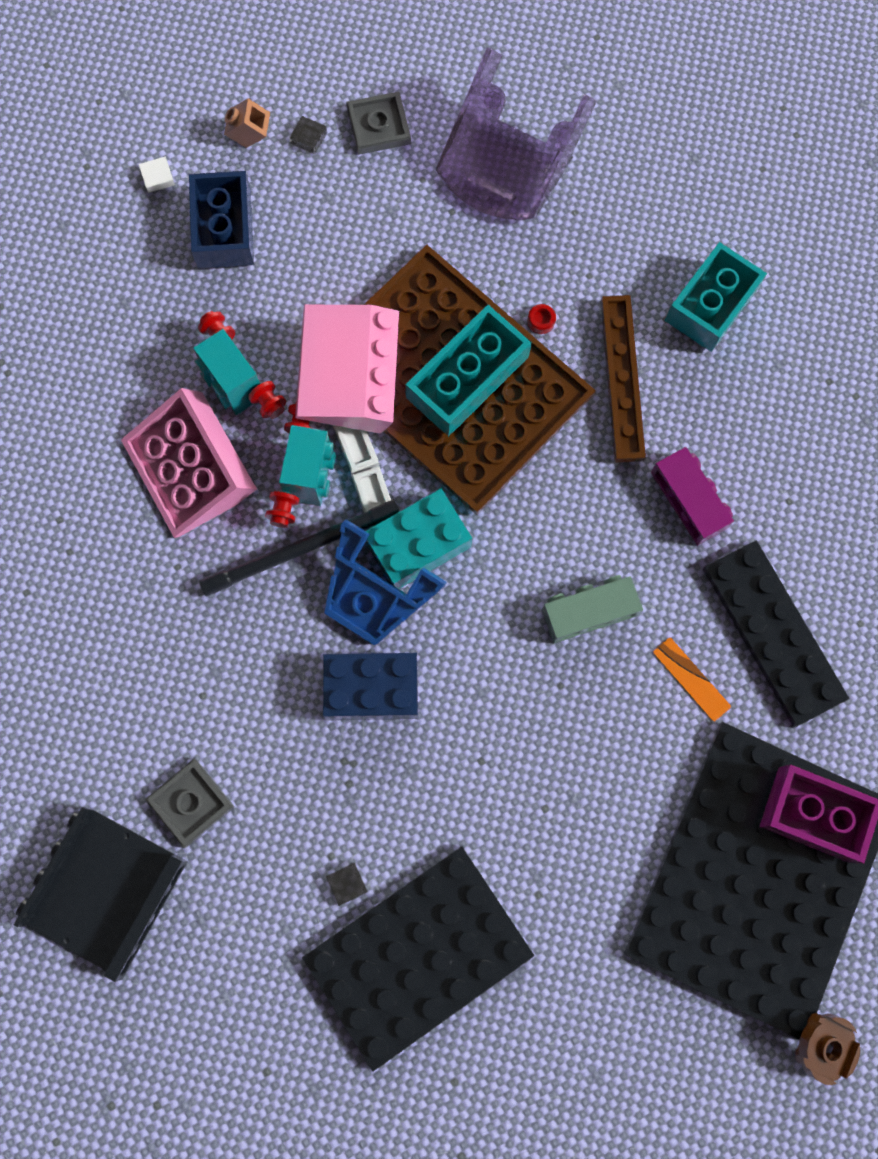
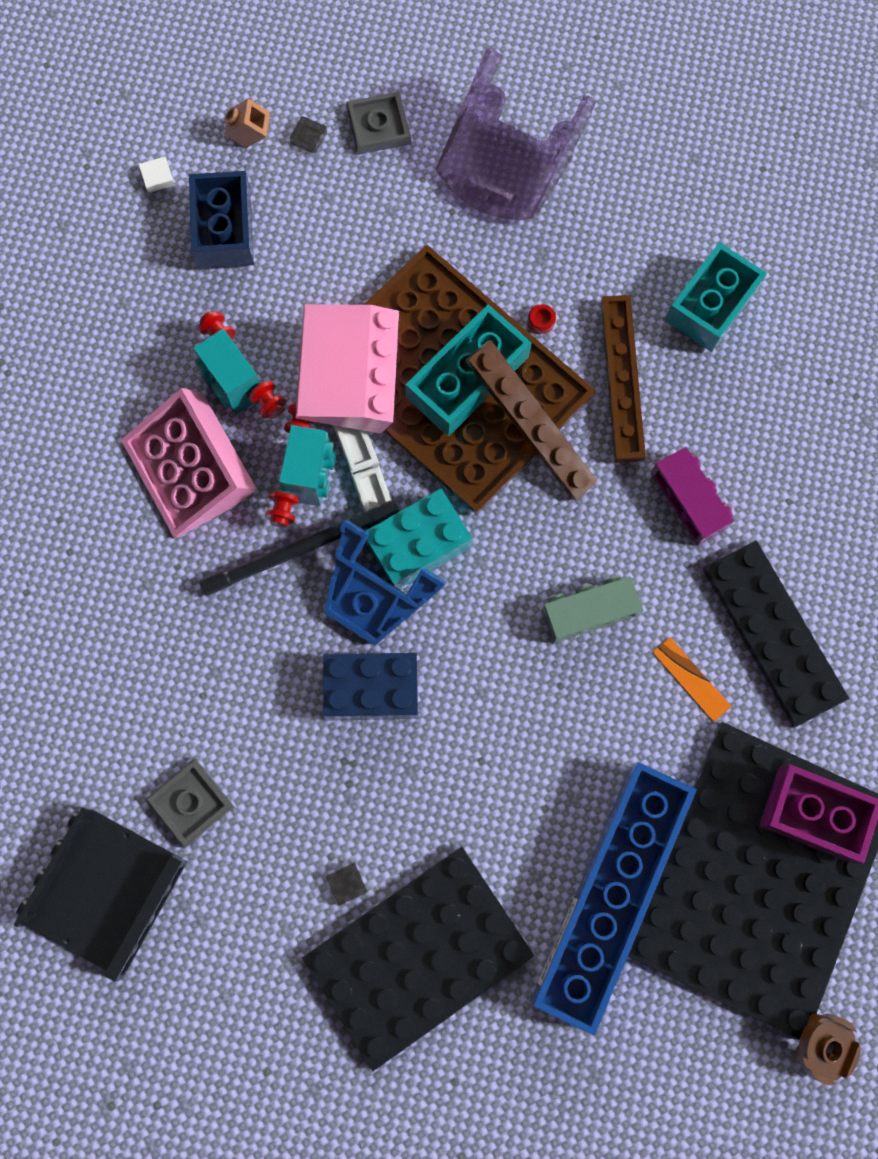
(531, 420): none -> reddish brown plate
(612, 898): none -> blue brick

